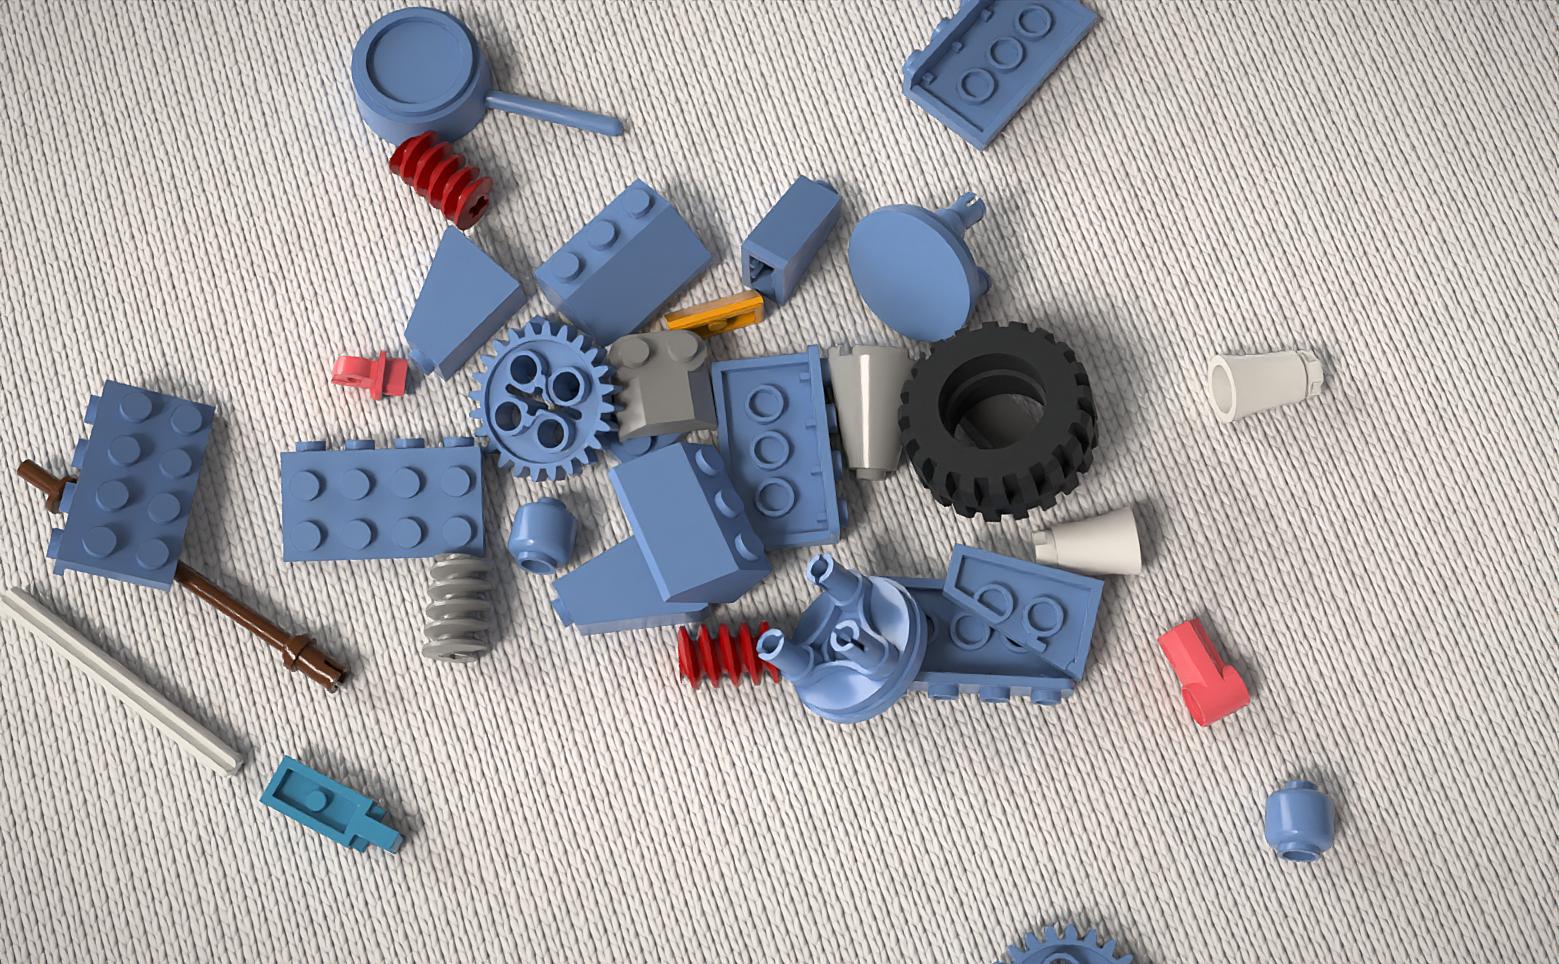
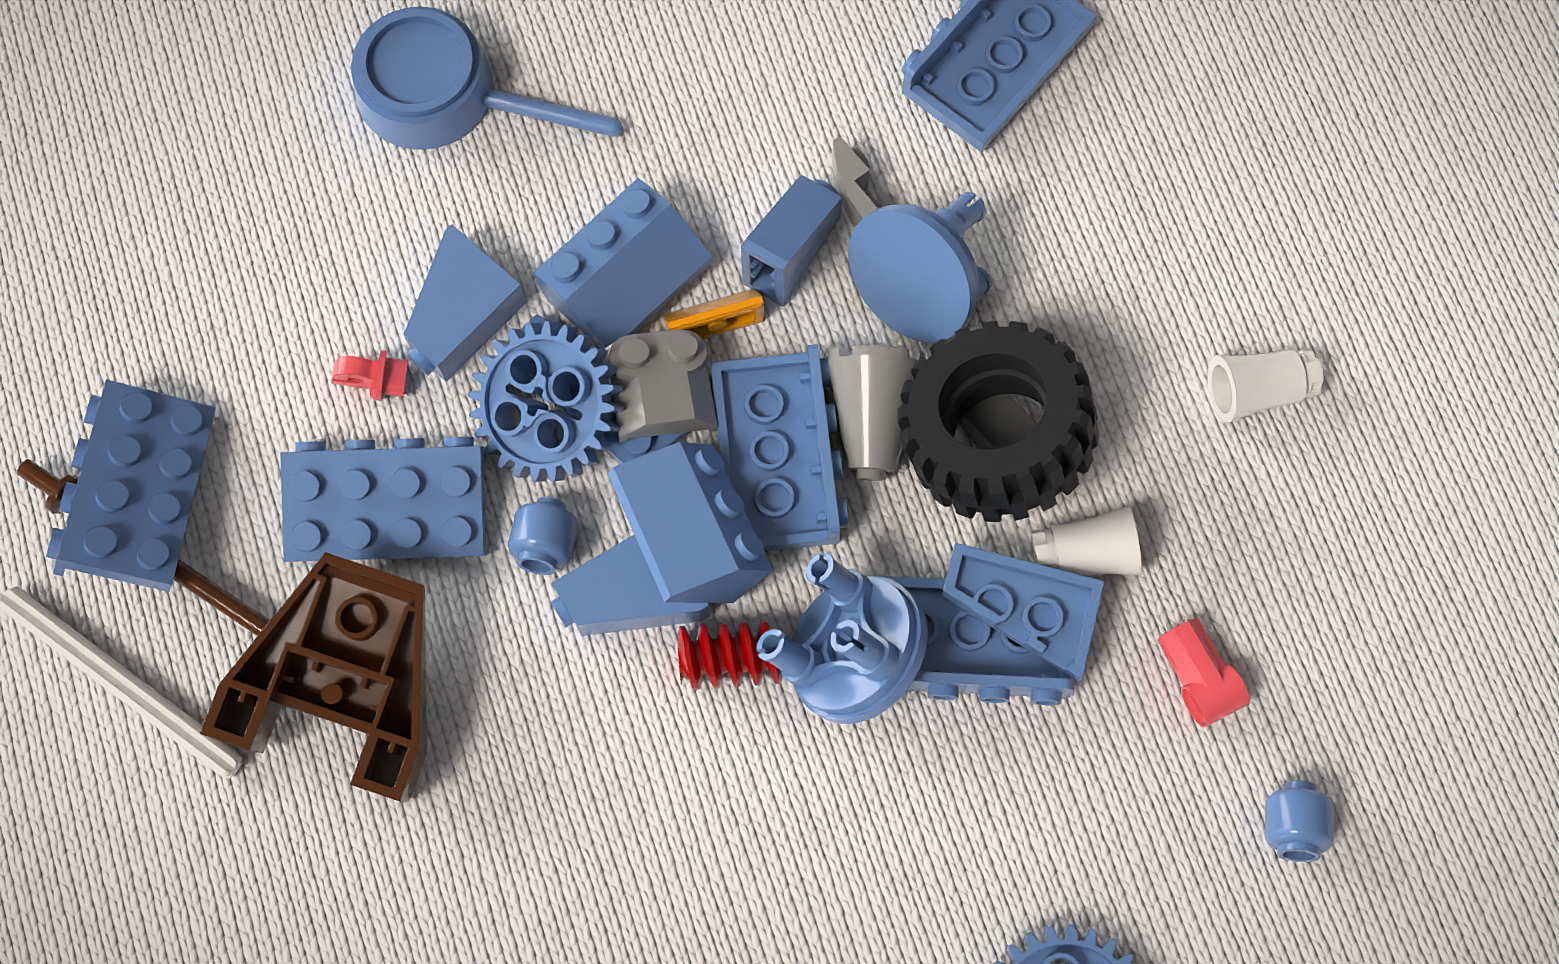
(329, 808): dark azure hinge -> none
(345, 652): none -> reddish brown wedge
(443, 178): red piece -> none
(456, 607): light grey piece -> none
(851, 180): none -> light grey slope

